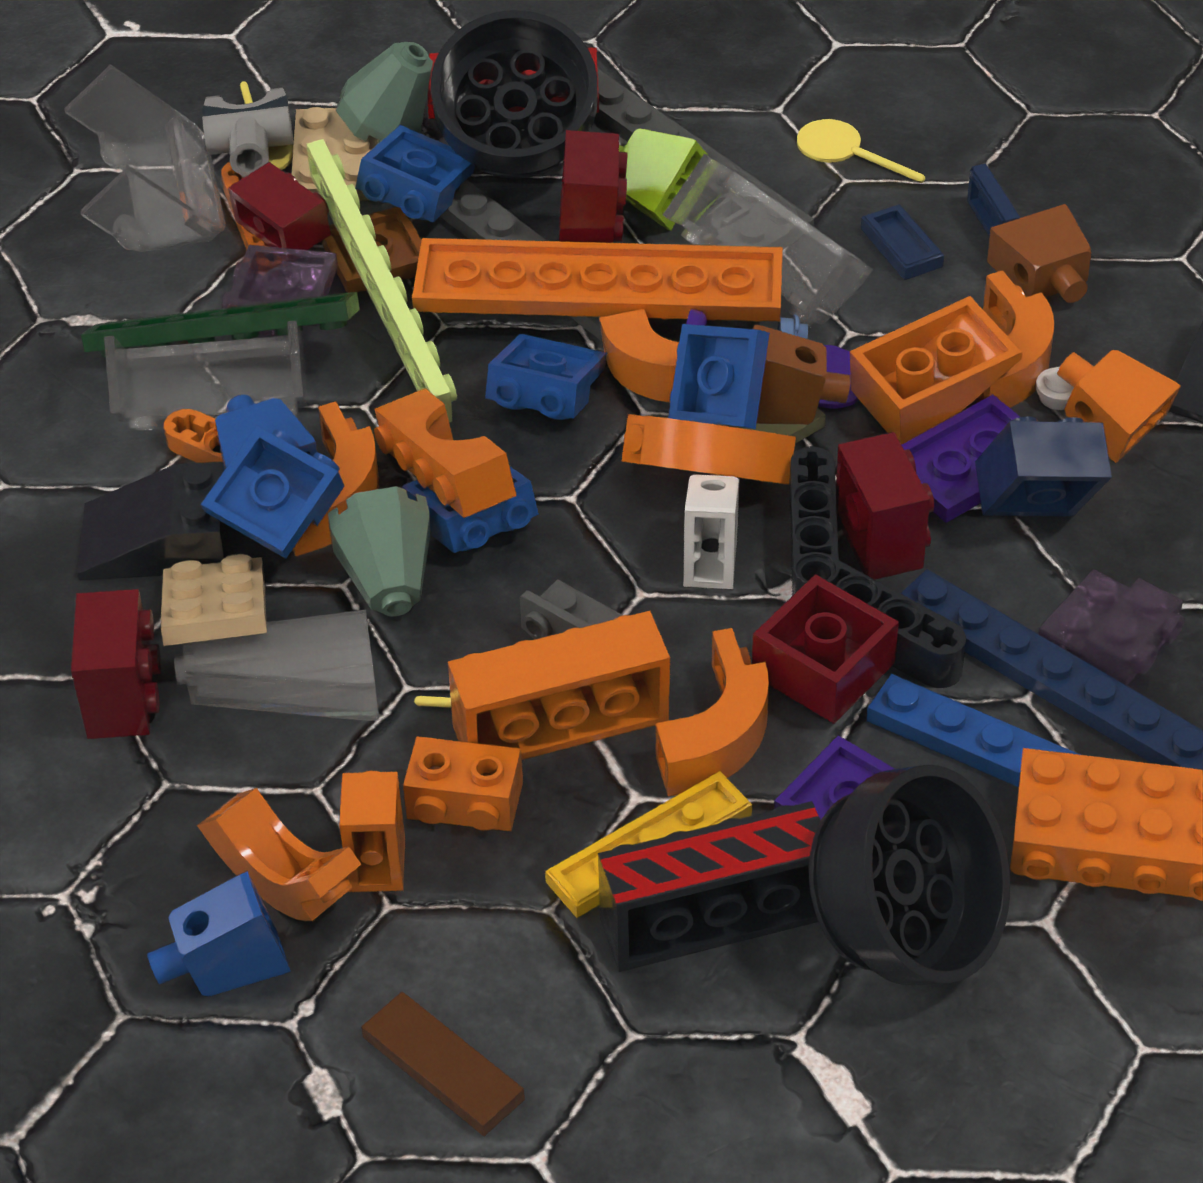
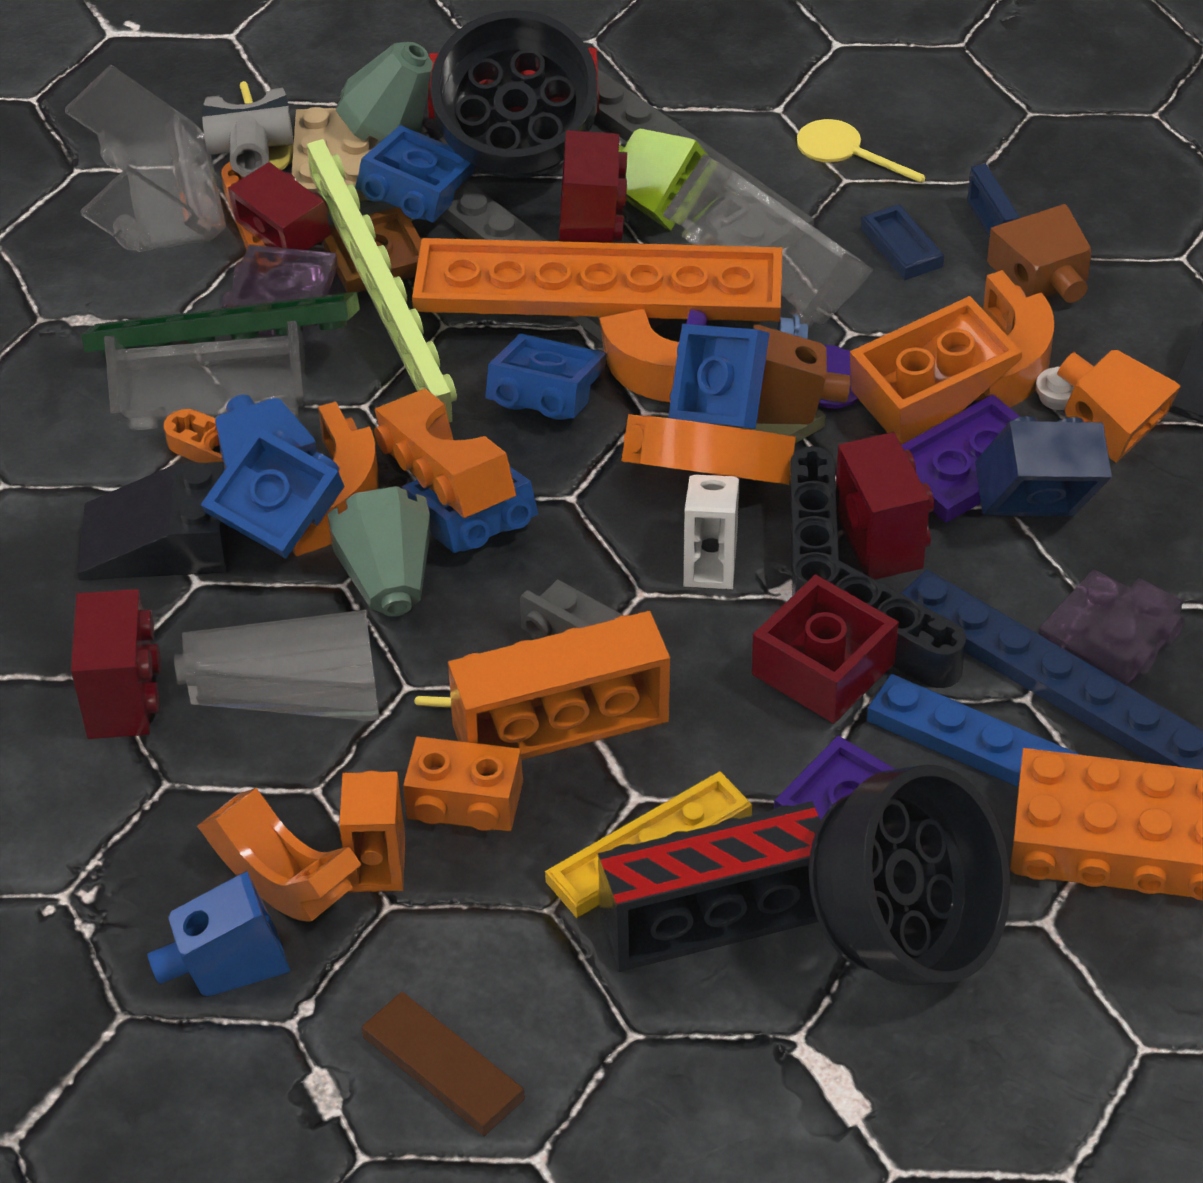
(213, 600): tan plate -> none
(727, 731): orange arch -> none

